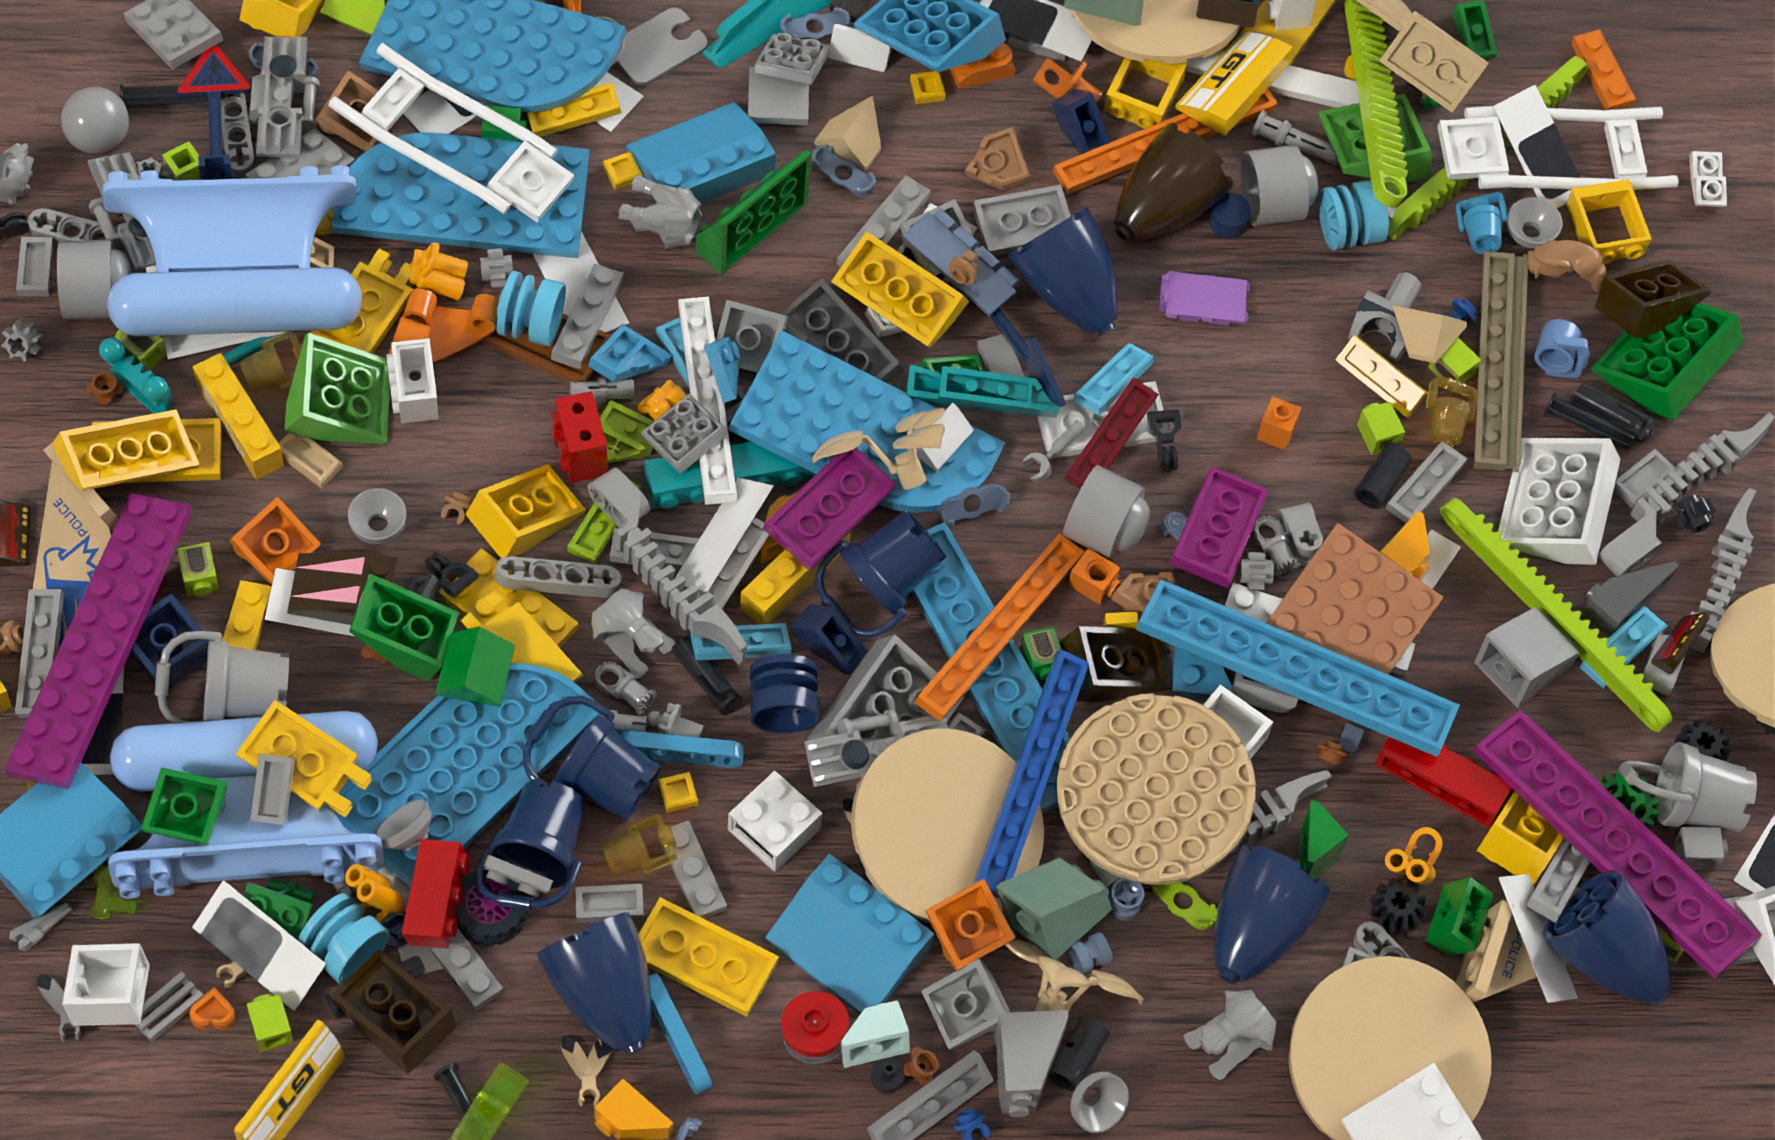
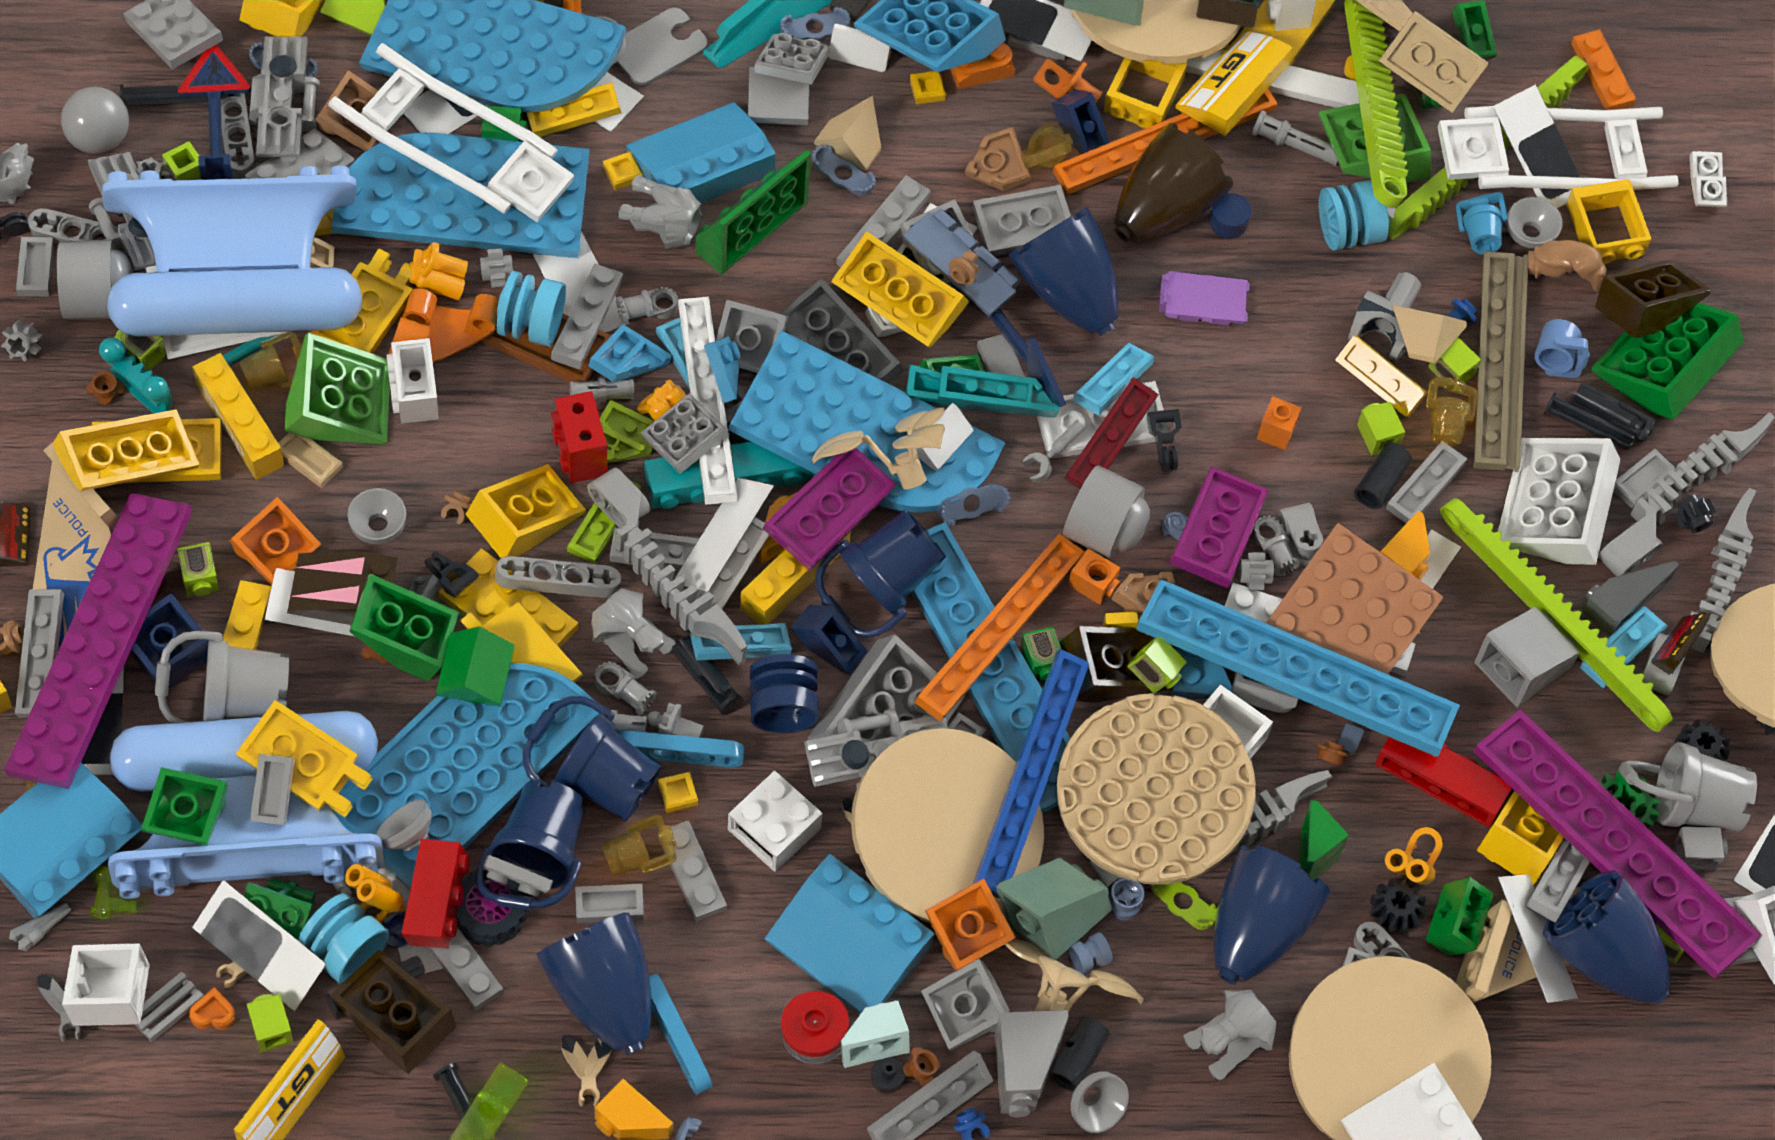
(646, 305): none -> light grey connector
(705, 957): yellow plate -> none
(1047, 146): none -> clear yellow piece
(1157, 665): none -> lime brick
(1278, 184): light grey piece -> none

